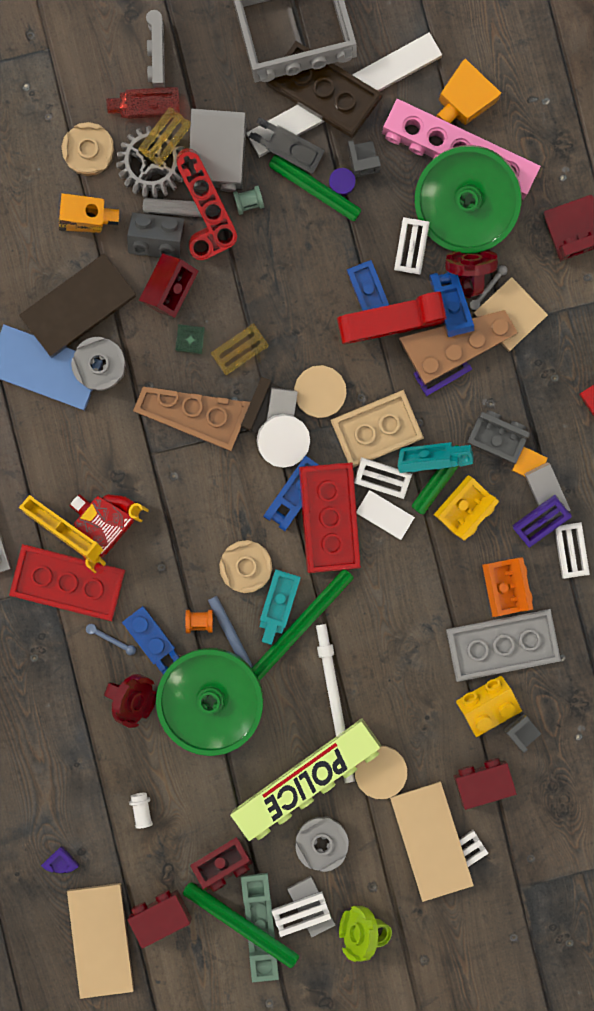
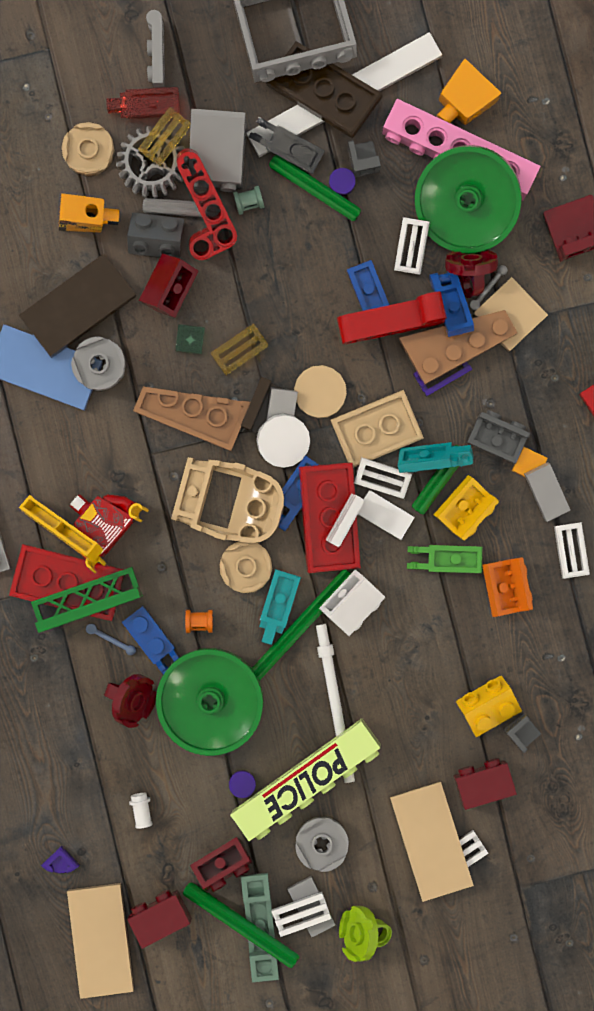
(89, 609): none -> green fence
(228, 629): sand blue bar -> none
(242, 784): none -> dark purple tile
(255, 508): none -> tan slope
(345, 520): none -> white tile
(352, 602): none -> white brick
(382, 775): tan tile -> none
(449, 558): none -> bright green hinge
(503, 645): light grey tile -> none
(554, 500): dark purple tile -> none

